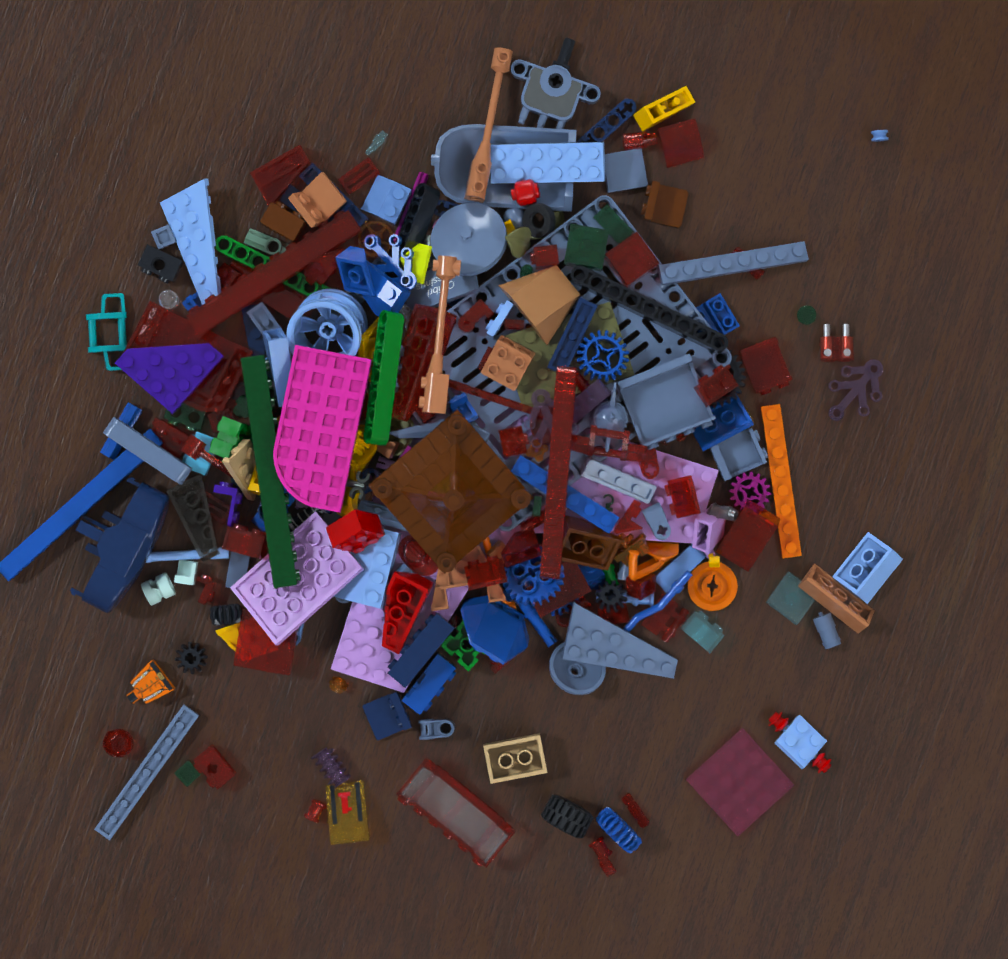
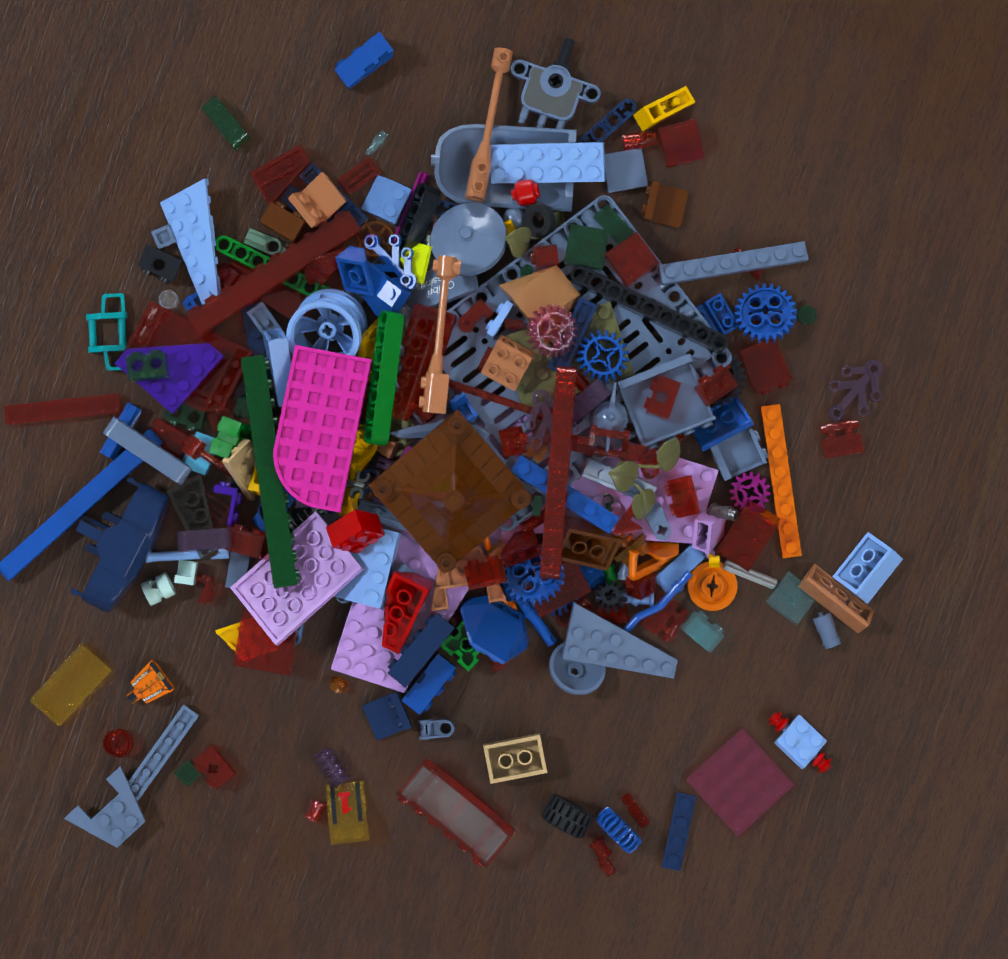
(62, 409): none -> clear red plate
(70, 684): none -> clear yellow slope
(117, 819): none -> sand blue wing
(147, 371): none -> brick
(187, 663): black gear -> none
(204, 540): none -> clear purple beam
(225, 122): none -> clear green beam
(225, 614): black gear -> none
(364, 60): none -> blue wedge
(416, 557): clear red piece -> none
(544, 317): none -> clear pink gear
(626, 472): none -> olive plant
(670, 389): none -> clear red brick
(678, 831): none -> dark blue plate
(752, 575): none -> light grey axle
(764, 297): none -> blue gear
(836, 348): clear red piece -> none
(841, 445): none -> clear red plate
(879, 135): medium blue bush -> none

